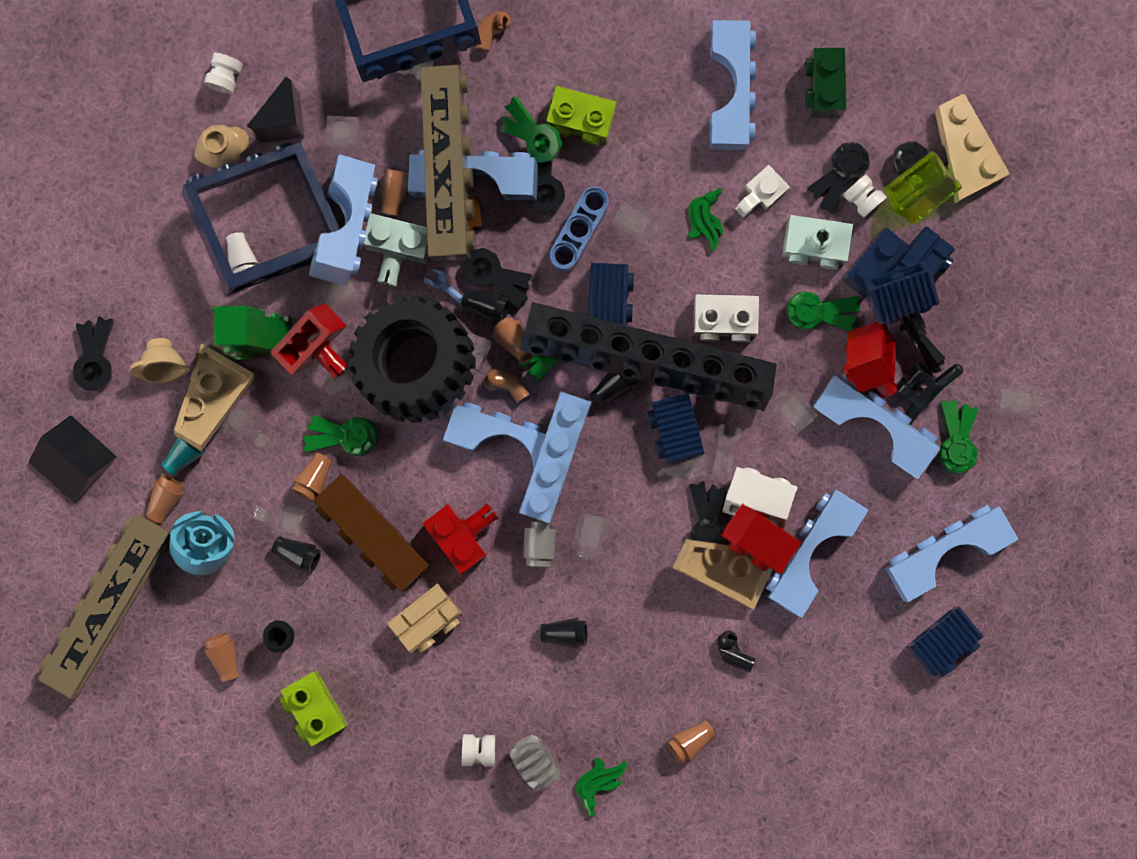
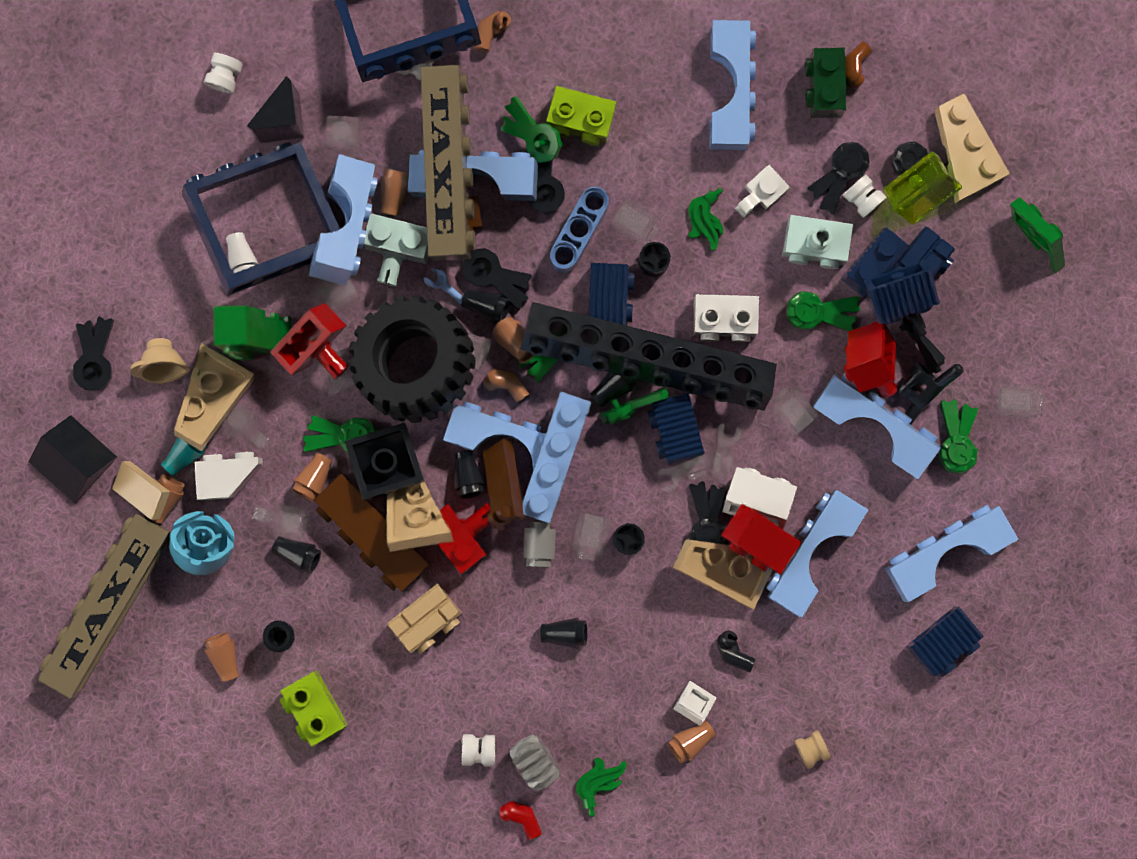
(141, 490): none -> tan tile
(221, 145): tan piece -> none
(224, 478): none -> white slope
(384, 461): none -> black slope
(414, 519): none -> tan wing
(467, 475): none -> black cone
(502, 484): none -> reddish brown hinge
(523, 815): none -> red arm
(626, 409): none -> green piece
(631, 536): none -> black wheel
(657, 255): none -> black wheel
(695, 703): none -> white tile
(812, 749): none -> tan wheel
(853, 64): none -> dark orange arm
(1039, 232): none -> green wing

